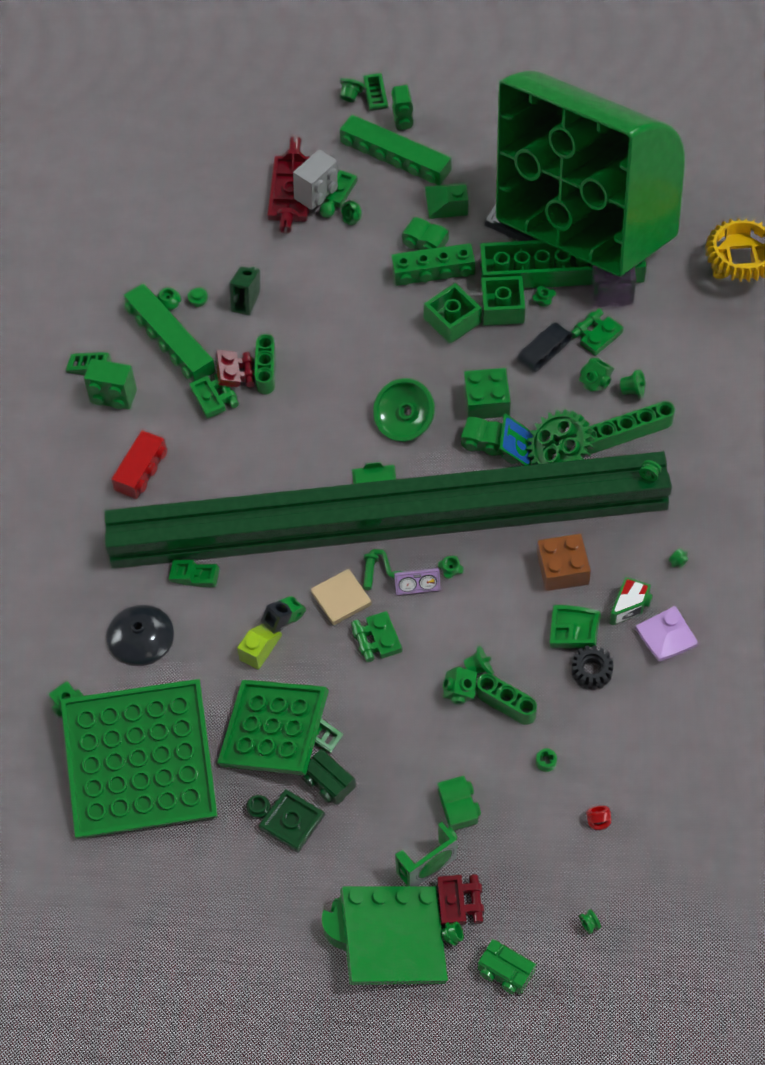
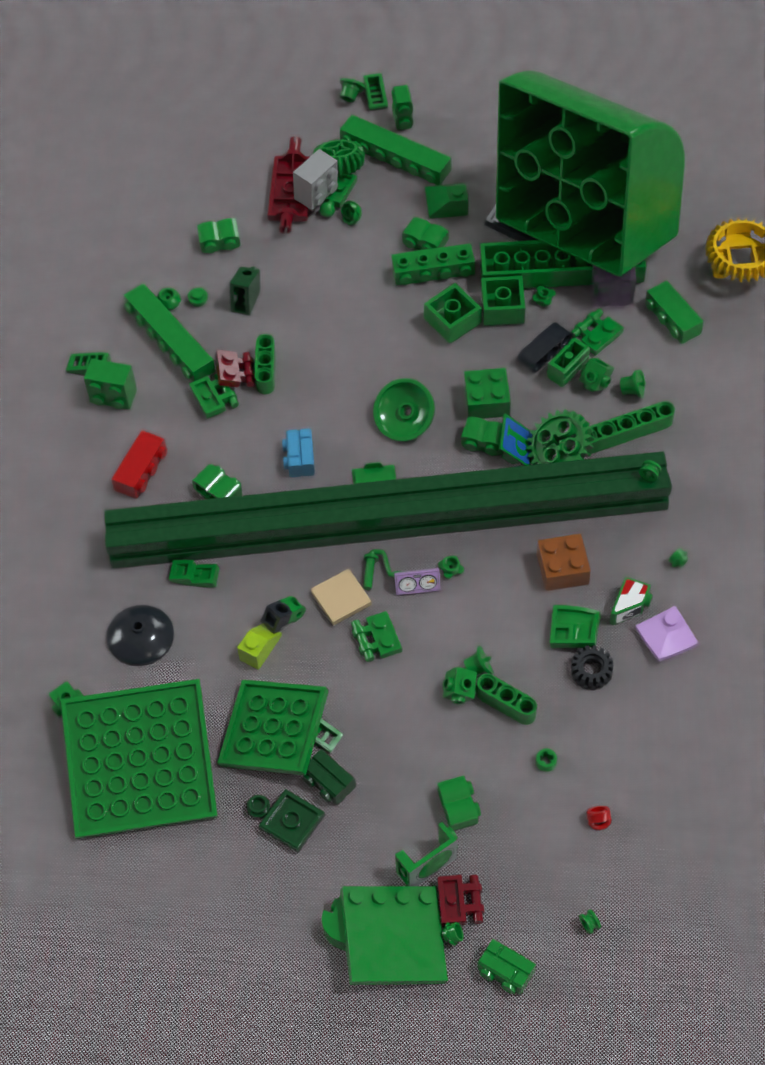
(214, 483): none -> green brick
(218, 235): none -> green brick
(299, 453): none -> dark azure brick
(348, 154): none -> green gear
(568, 362): none -> green brick
(674, 312): none -> green brick

